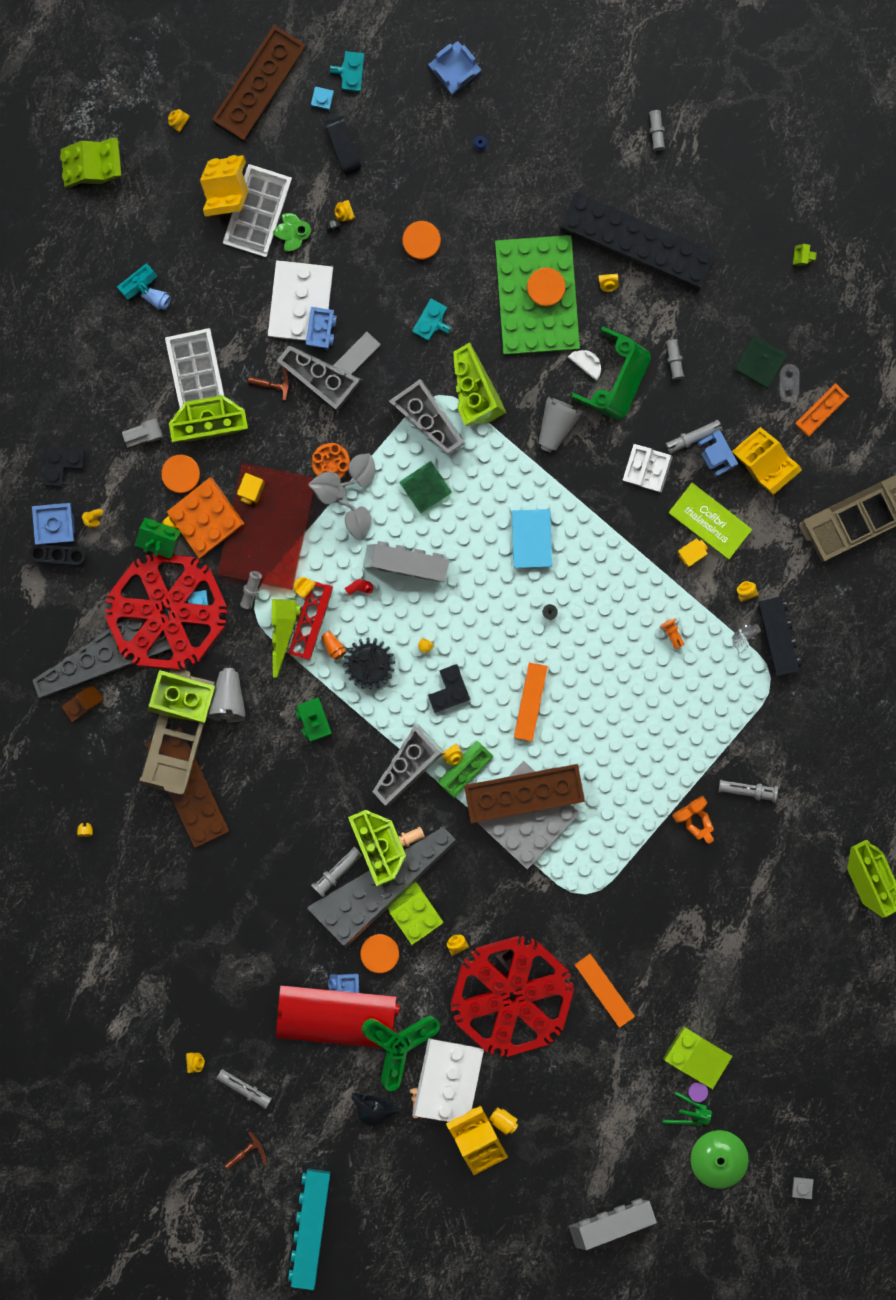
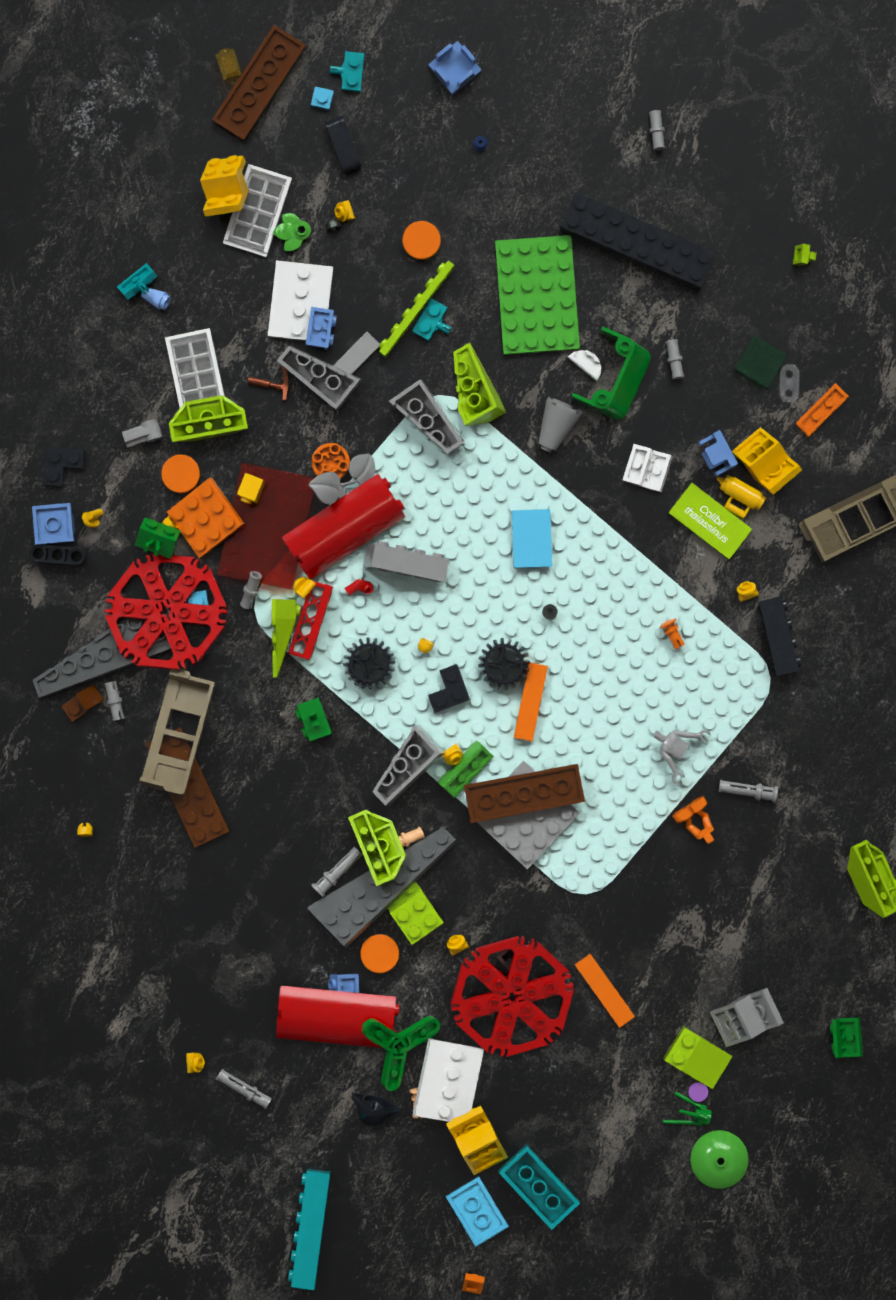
(90, 162): lime bracket -> none
(114, 700): none -> light grey pin
(178, 119): yellow plate -> none
(180, 697): lime slope -> none
(227, 698): light grey cone -> none
(228, 63): none -> clear yellow brick
(242, 1154): copper piece -> none
(333, 646): orange cone -> none
(344, 526): none -> red cylinder
(411, 314): none -> lime plate
(425, 487): clear green plate -> none
(473, 1283): none -> orange plate
(477, 1211): none -> medium azure tile
(502, 647): none -> black gear
(503, 1121): yellow brick -> none
(539, 1186): none -> teal brick
(546, 287): orange tile -> none
(609, 282): yellow plate -> none
(612, 1224): light grey wedge -> none
(676, 747): none -> light grey piece
(692, 437): light grey pin -> none
(692, 552): yellow brick -> none
(741, 492): none -> yellow piece
(743, 634): clear bracket -> none
(746, 1017): none -> light grey bracket
(802, 1188): light grey plate -> none
(846, 1037): none -> green bracket

